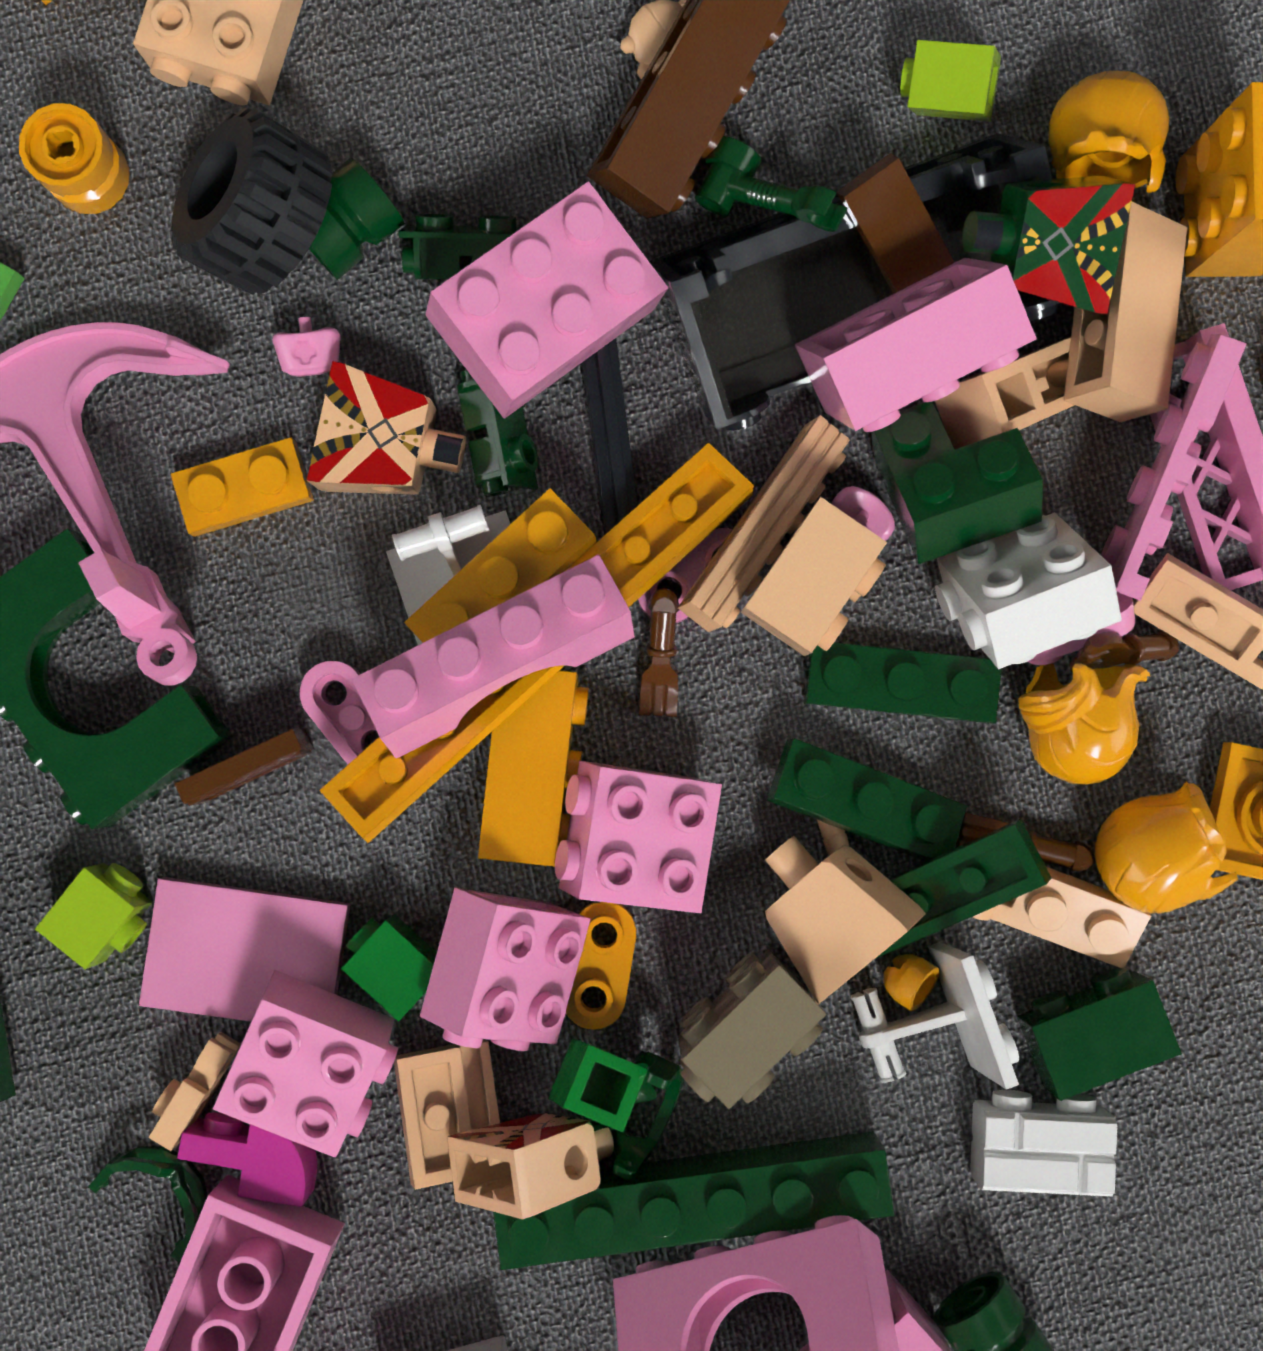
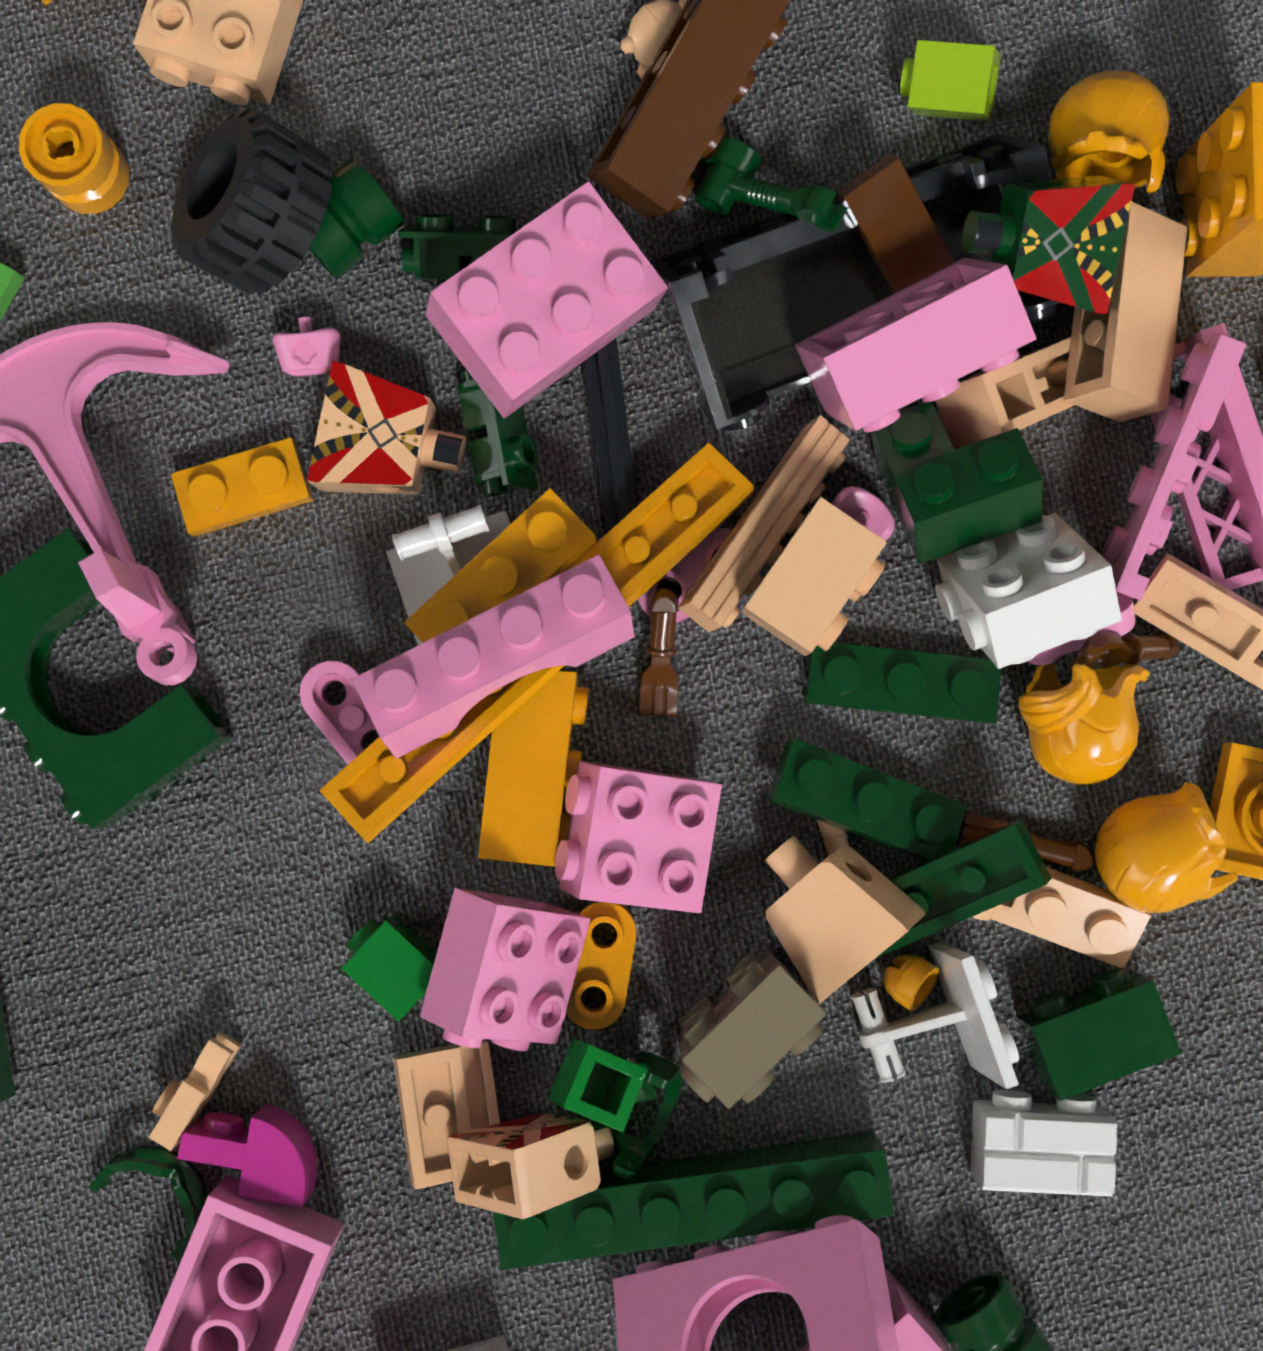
(97, 914): lime brick -> none
(221, 943): bright pink tile -> none
(244, 767): reddish brown tile -> none
(308, 1065): bright pink brick -> none

